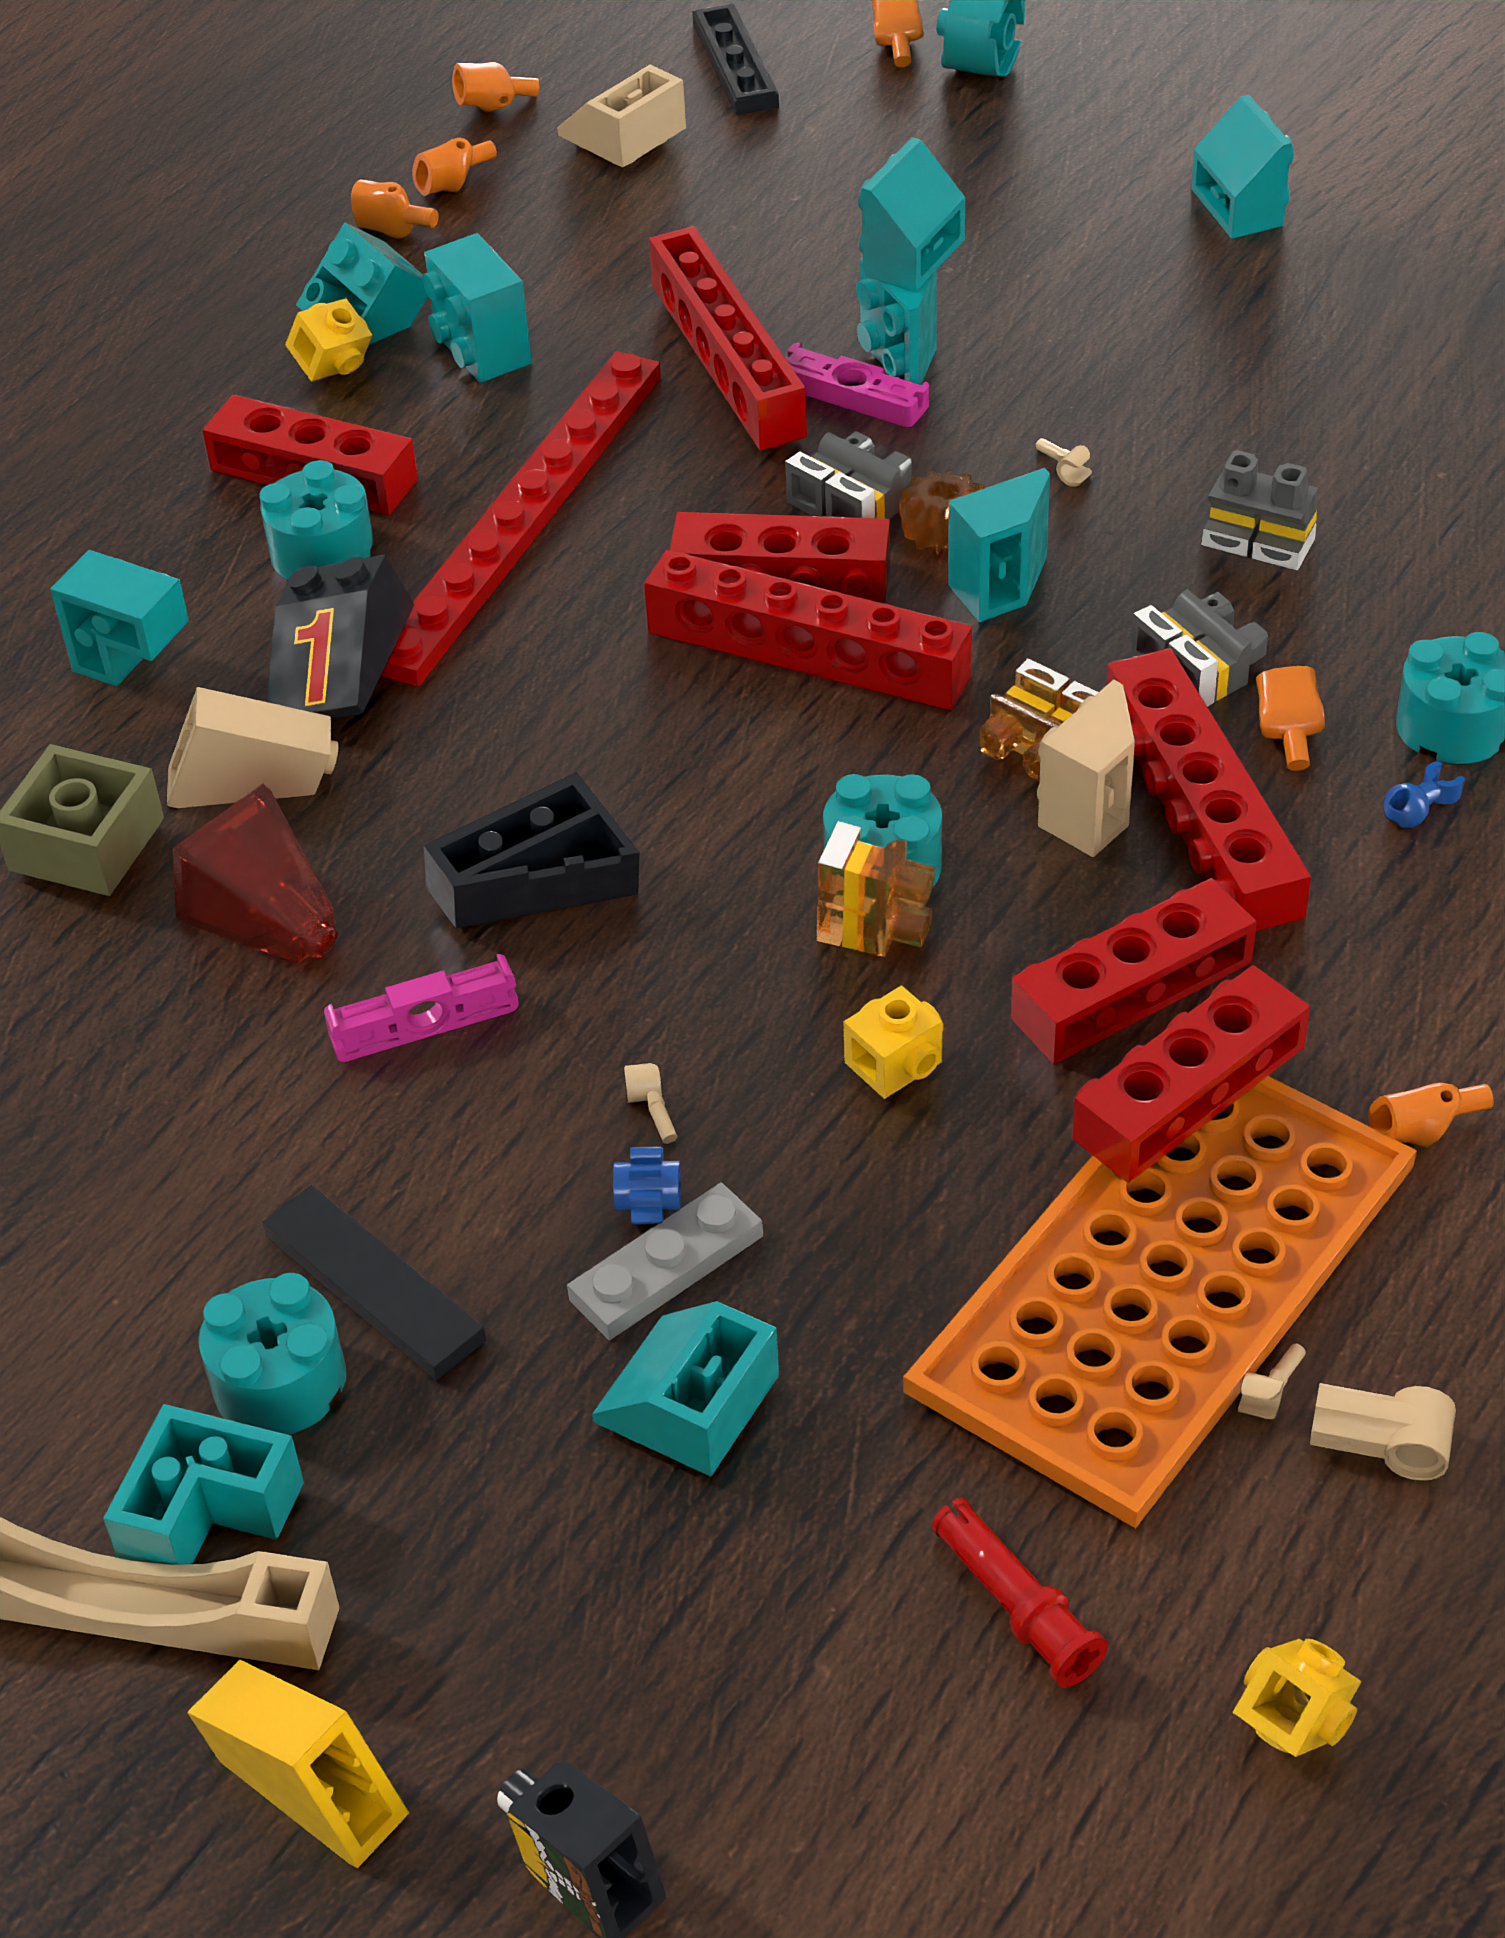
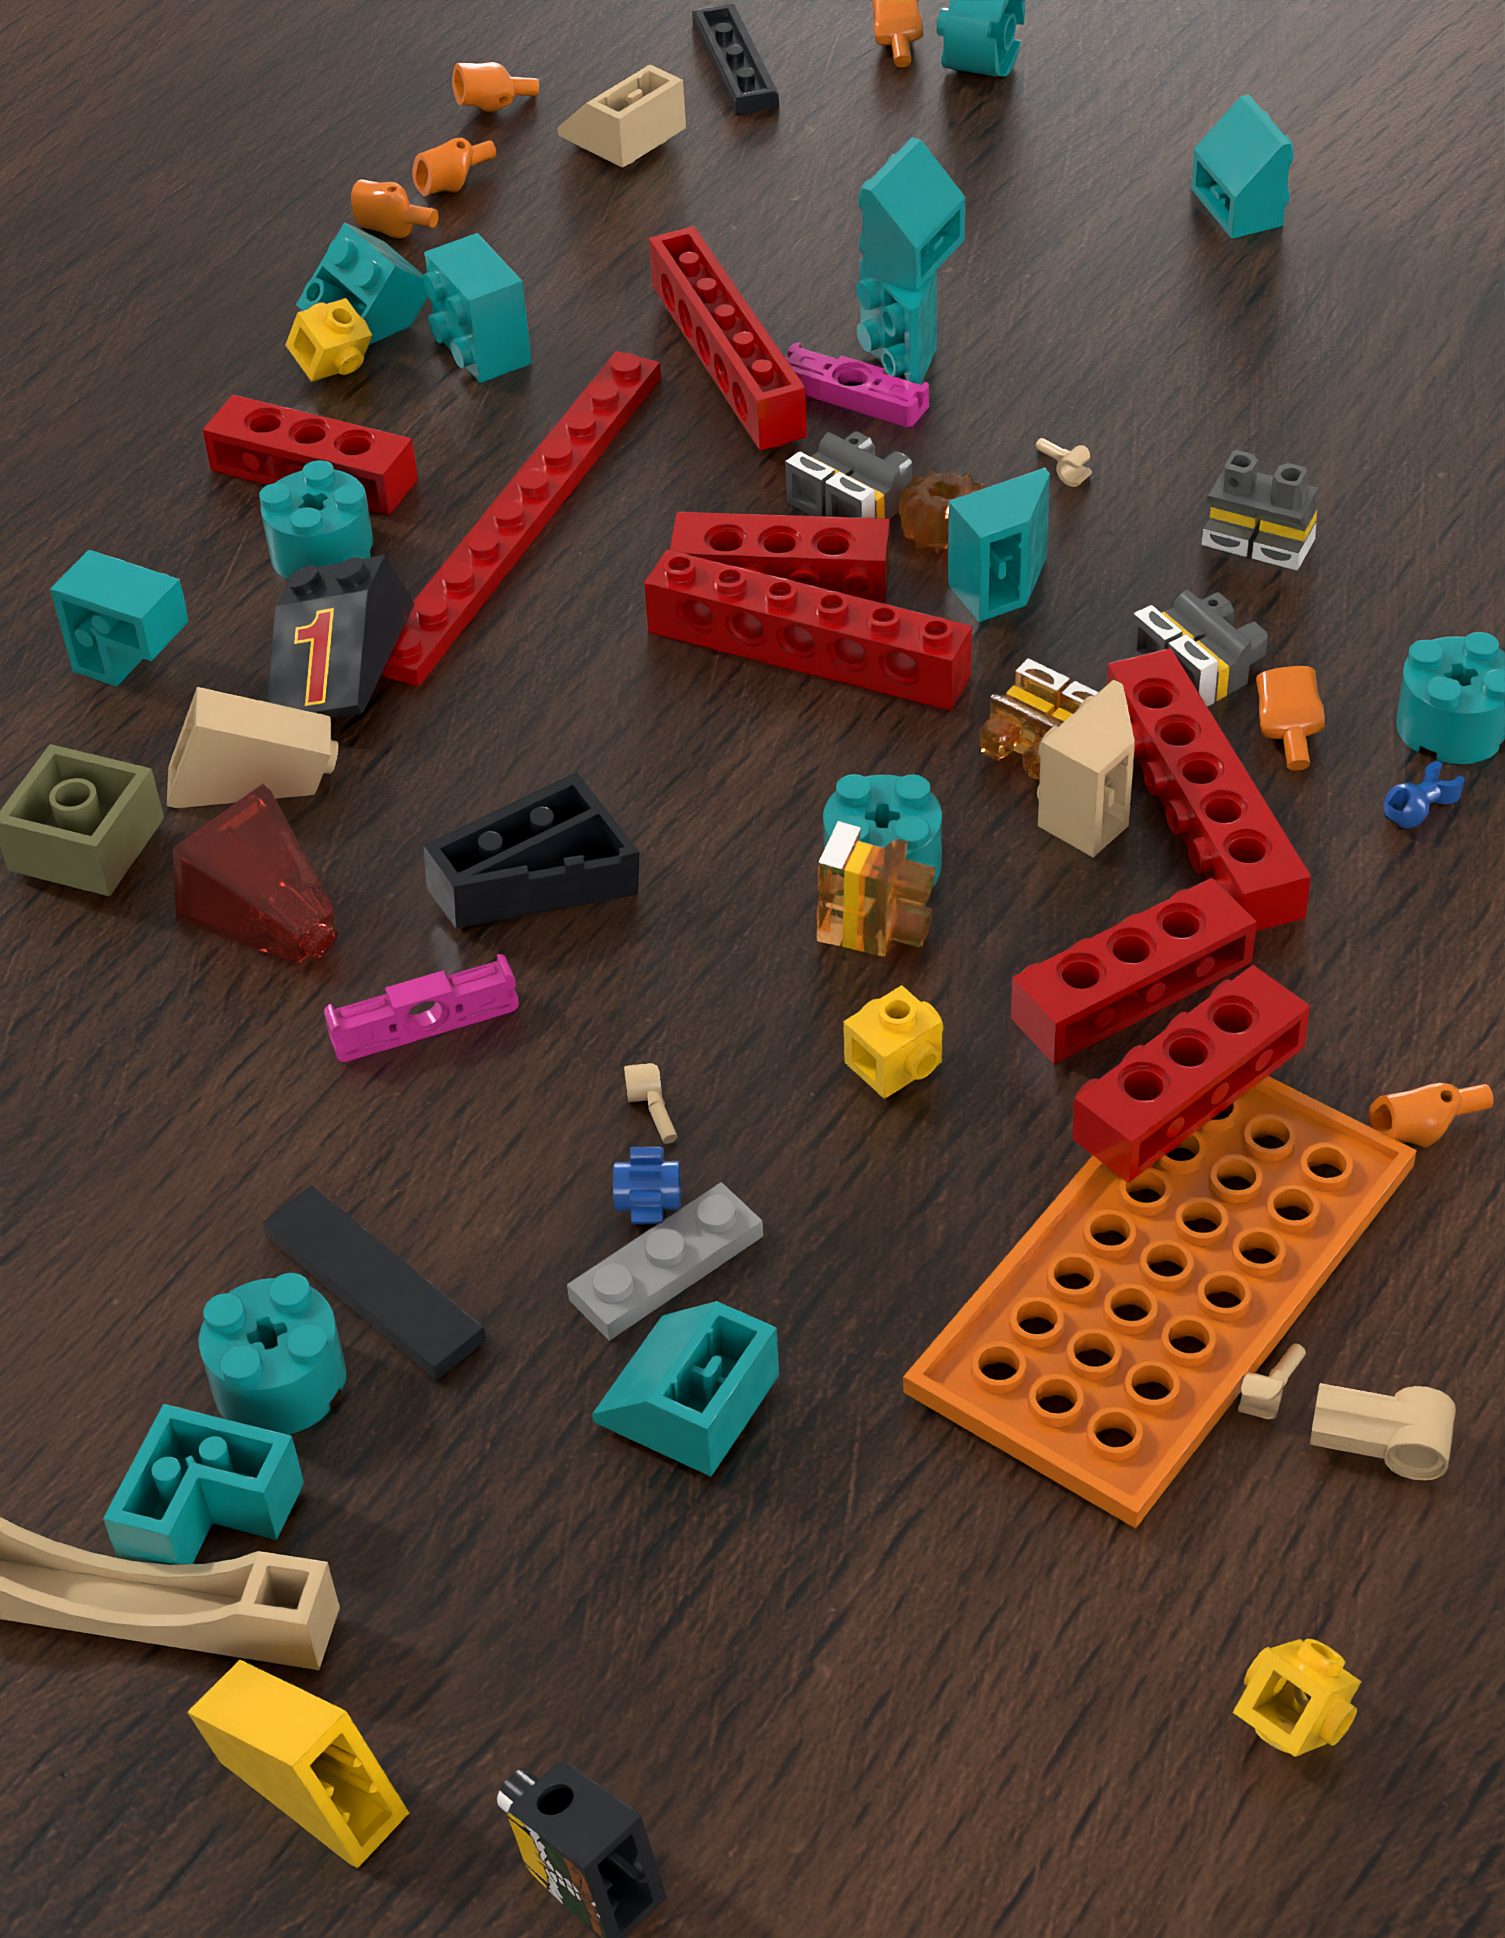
(1036, 1611): red pin -> none

